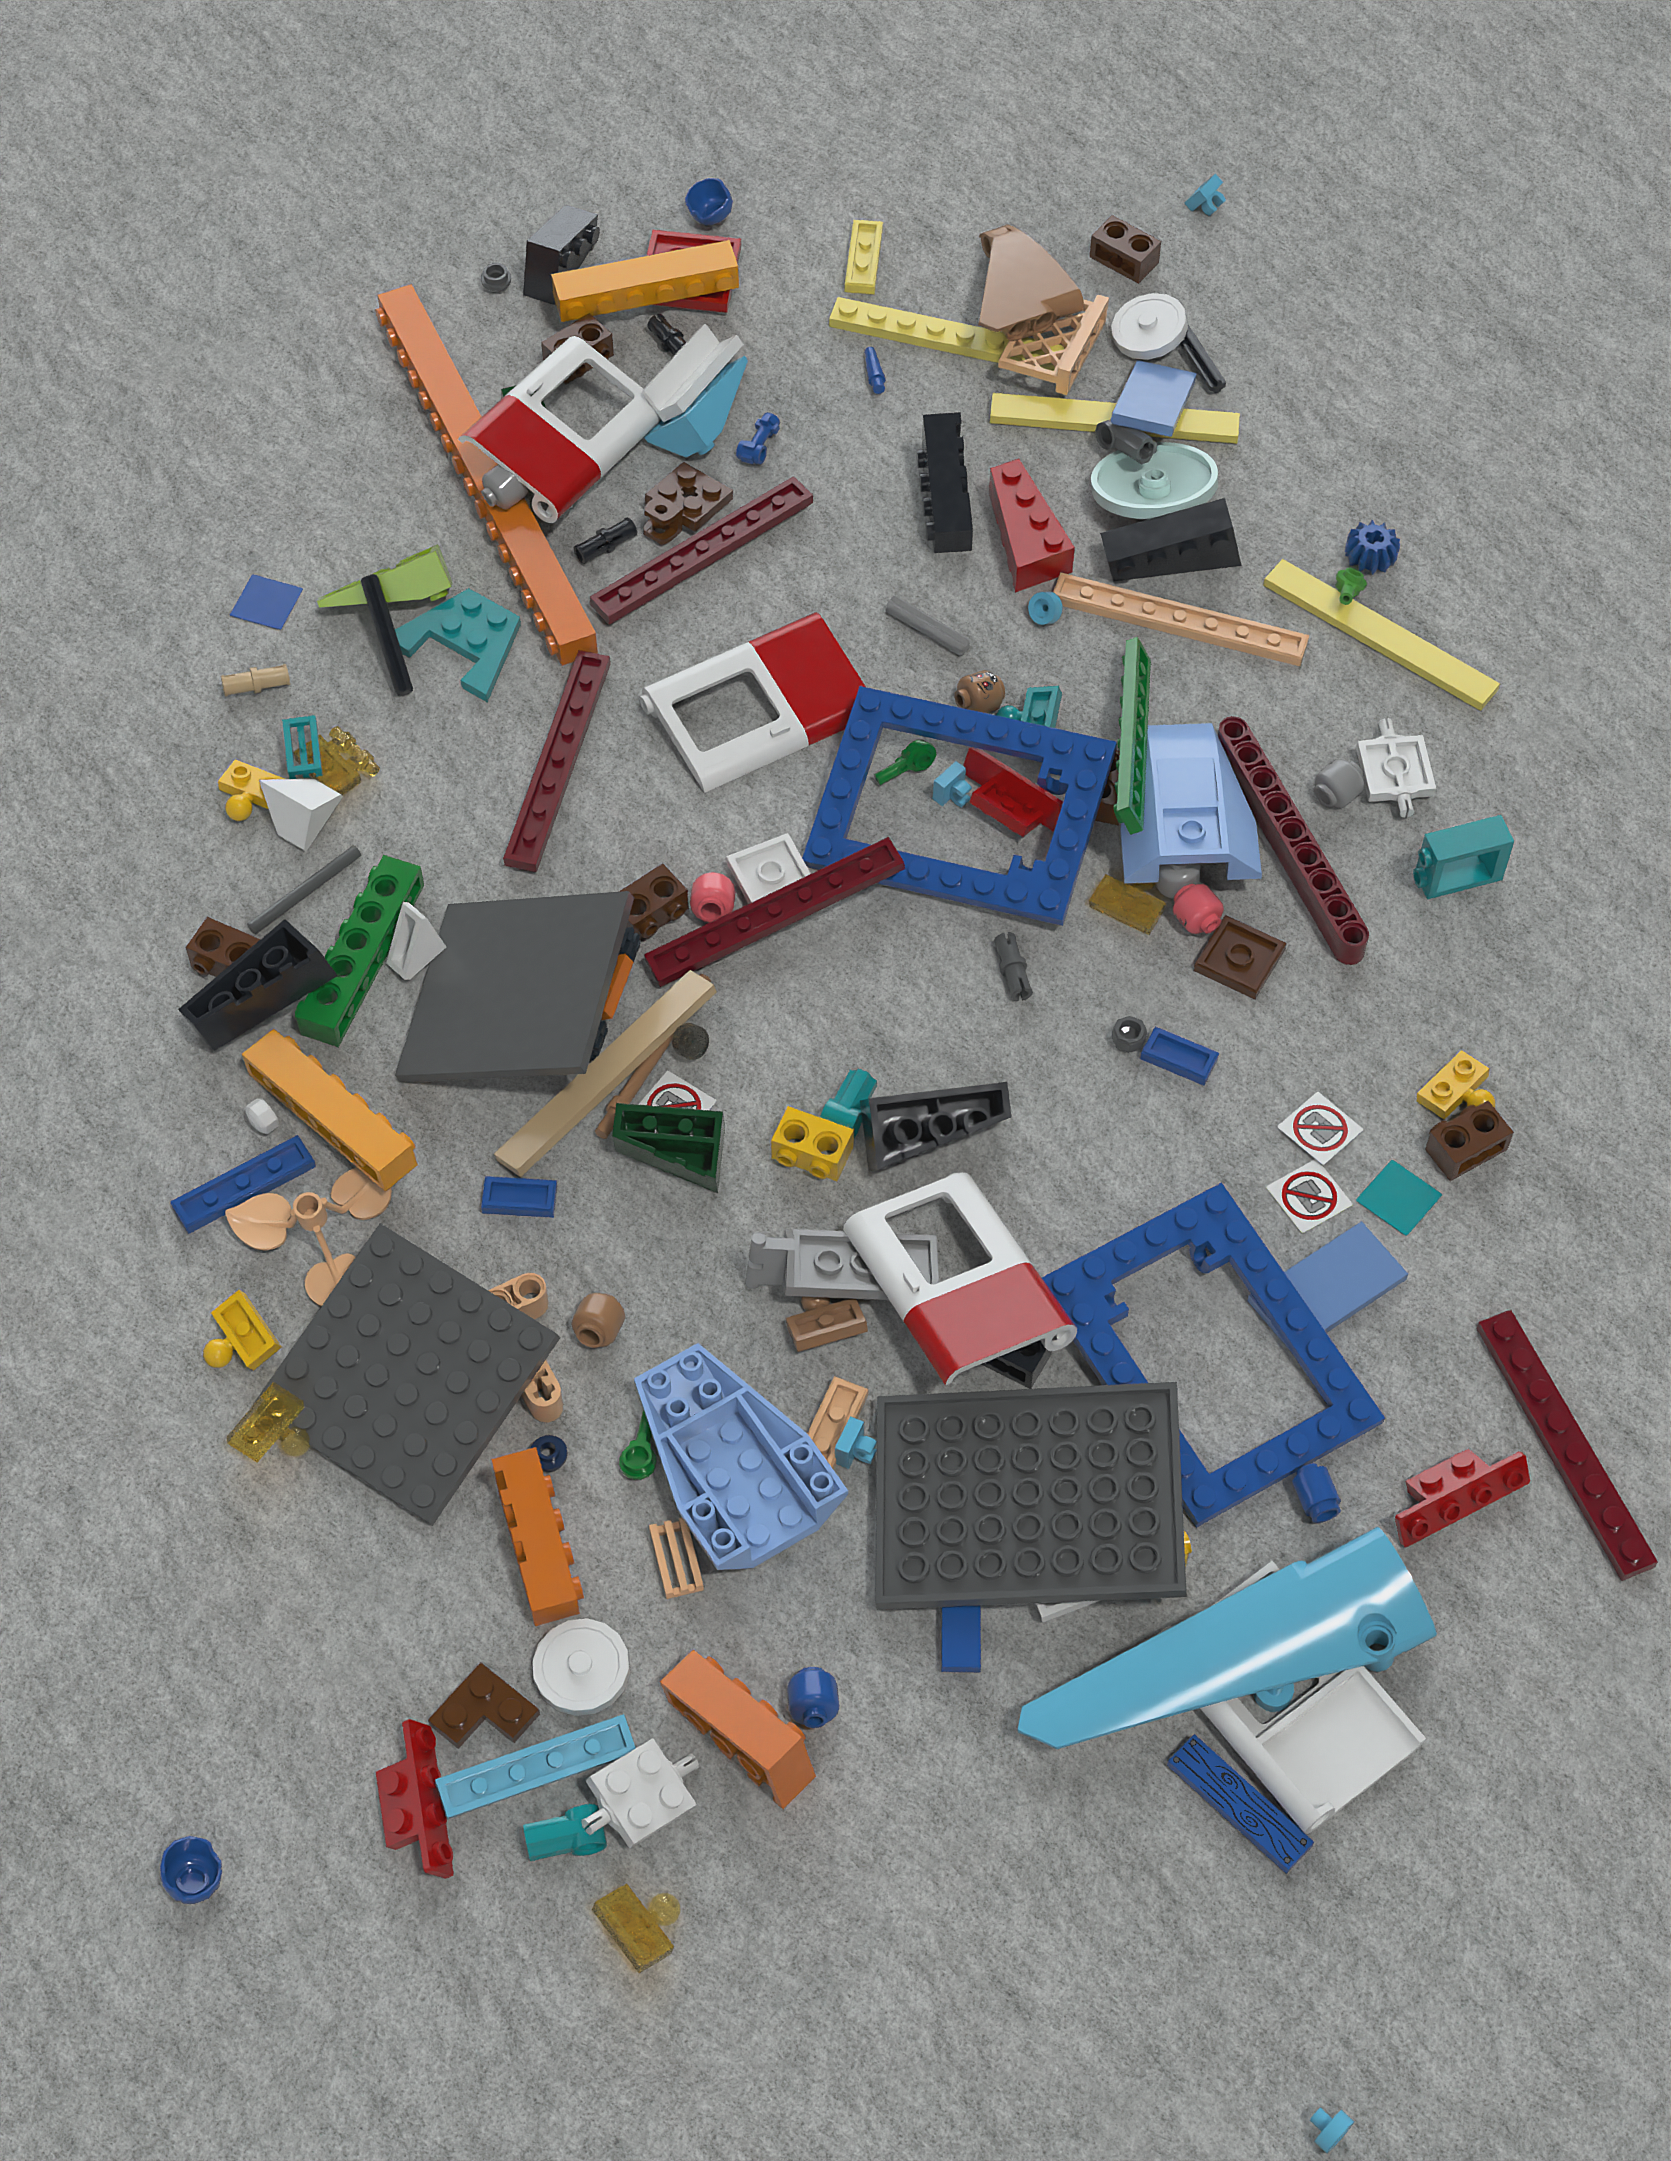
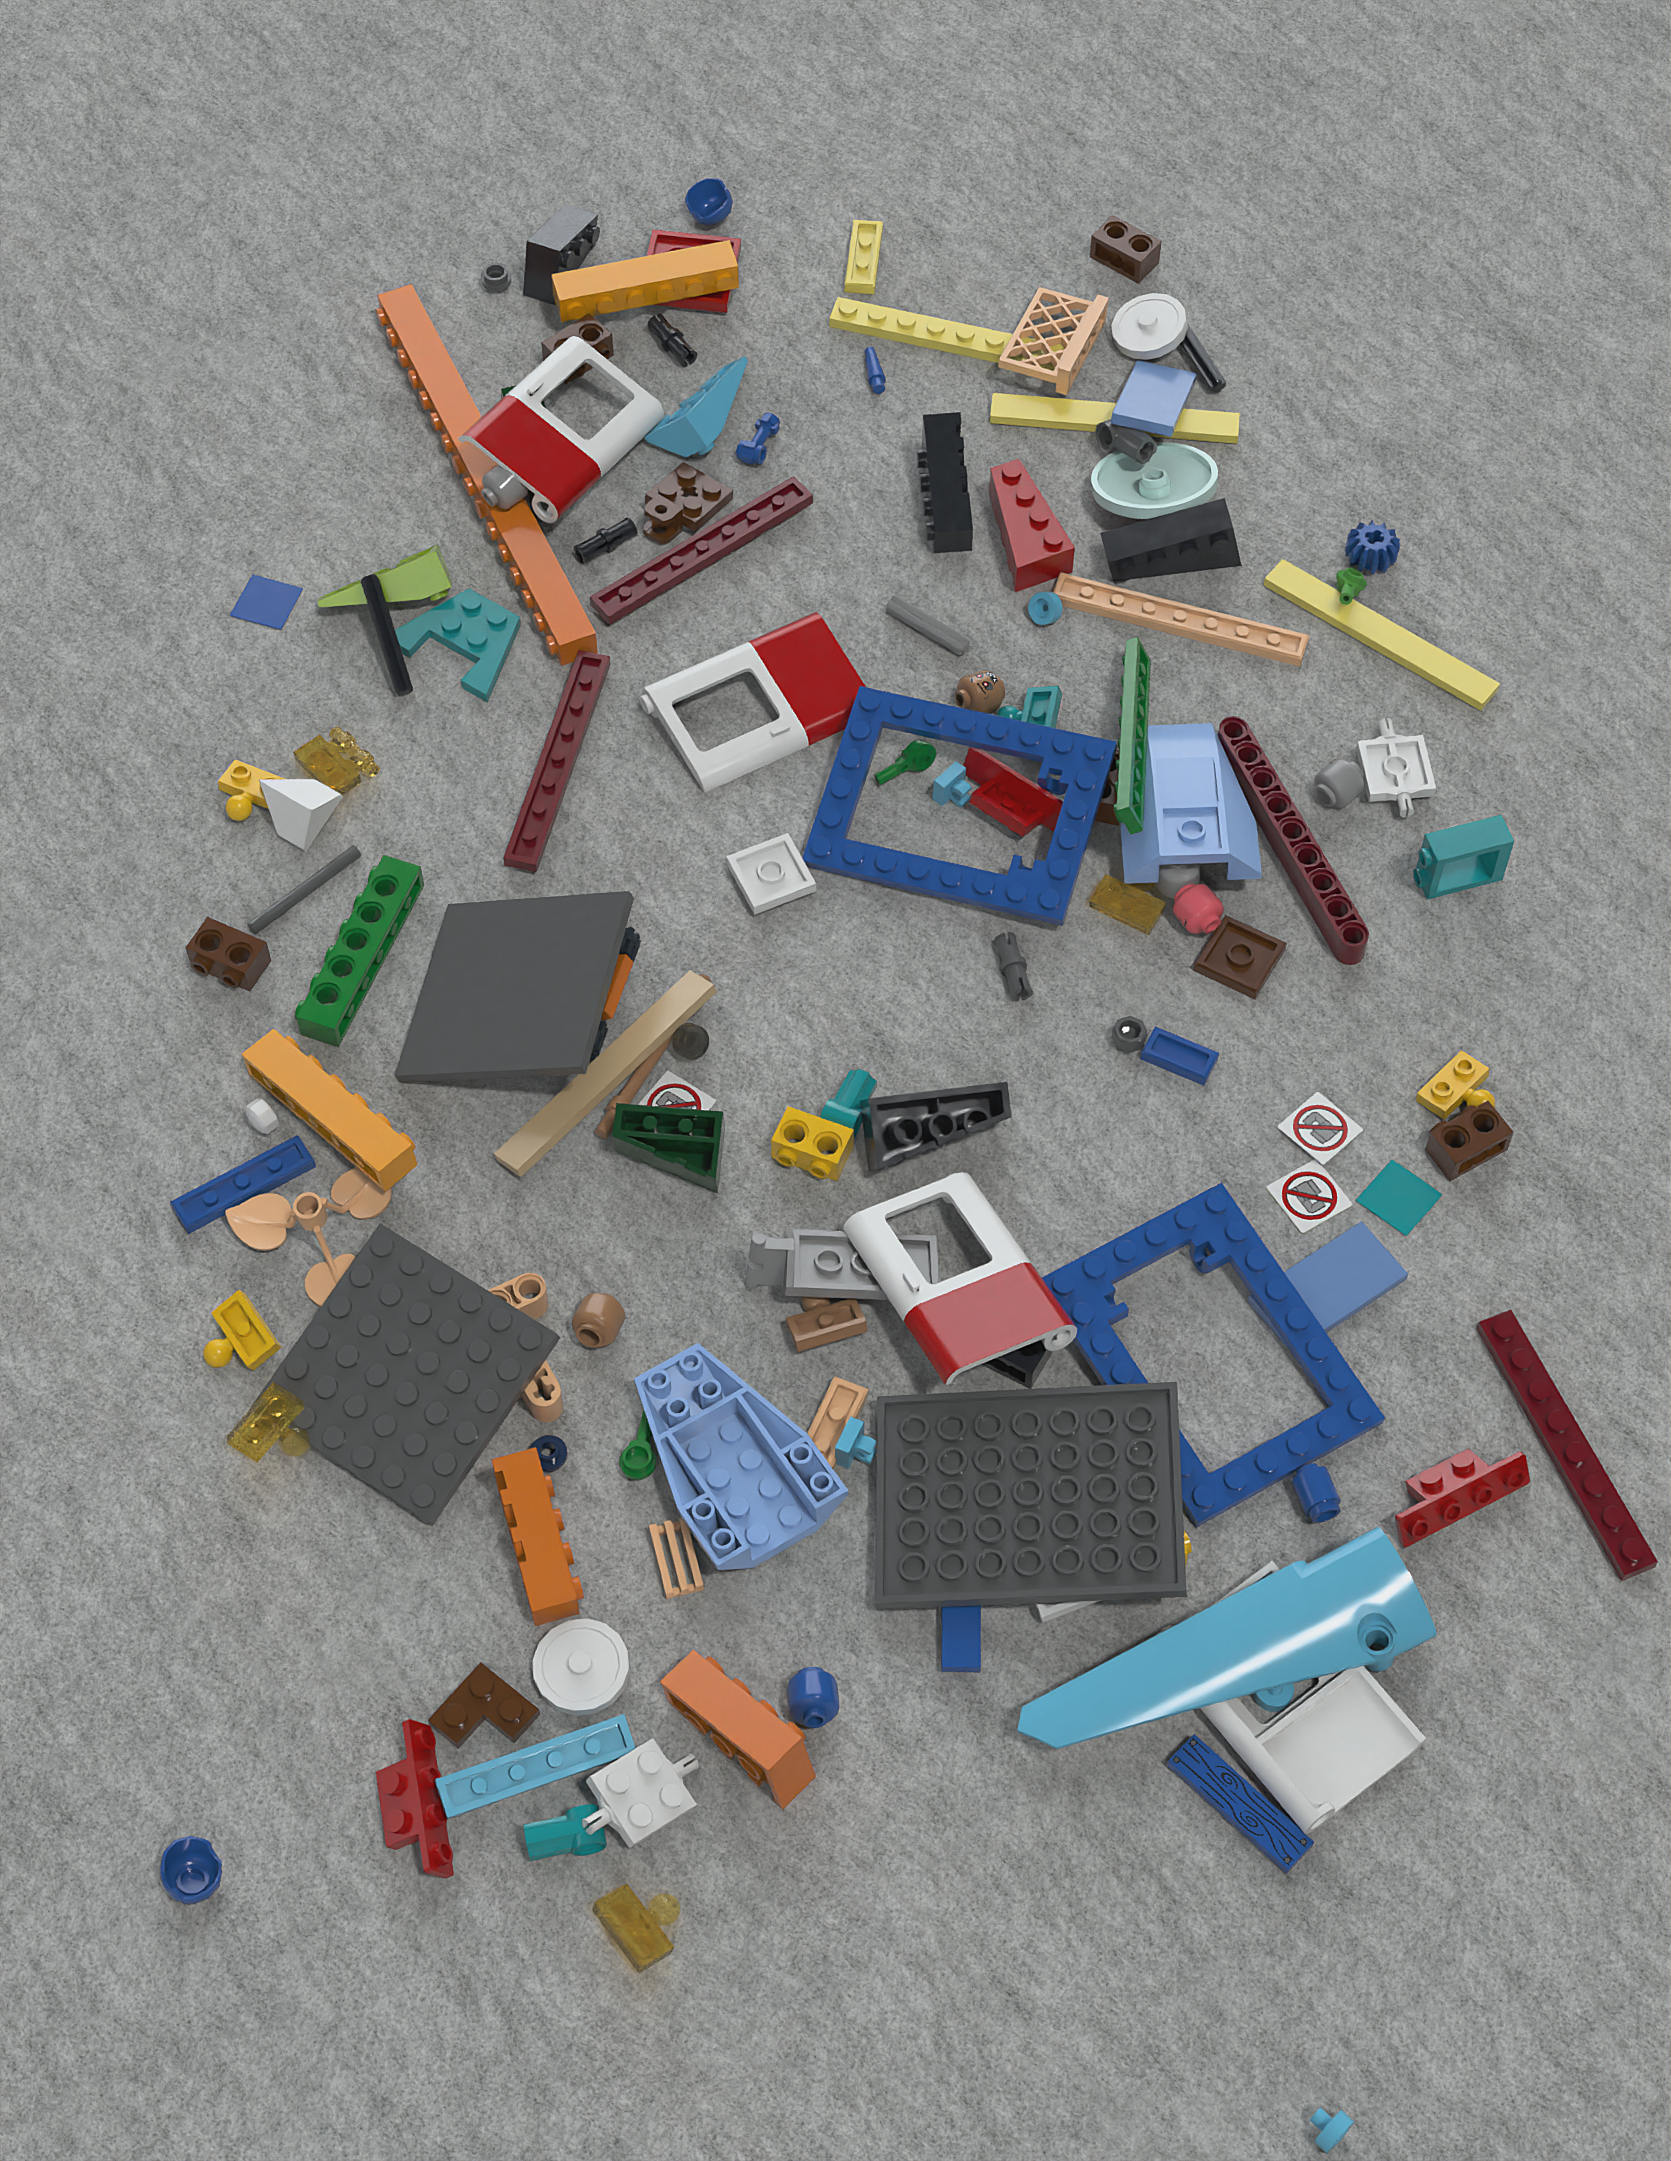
(255, 680): tan pin -> none
(257, 986): black wedge -> none
(305, 768): teal tile -> none
(413, 943): white slope -> none
(519, 1196): blue tile -> none
(648, 901): reddish brown brick -> none
(689, 372): white panel -> none
(712, 896): coral head -> none
(774, 911): dark red plate -> none
(1023, 286): medium nougat panel -> none
(1206, 195): medium azure tile -> none

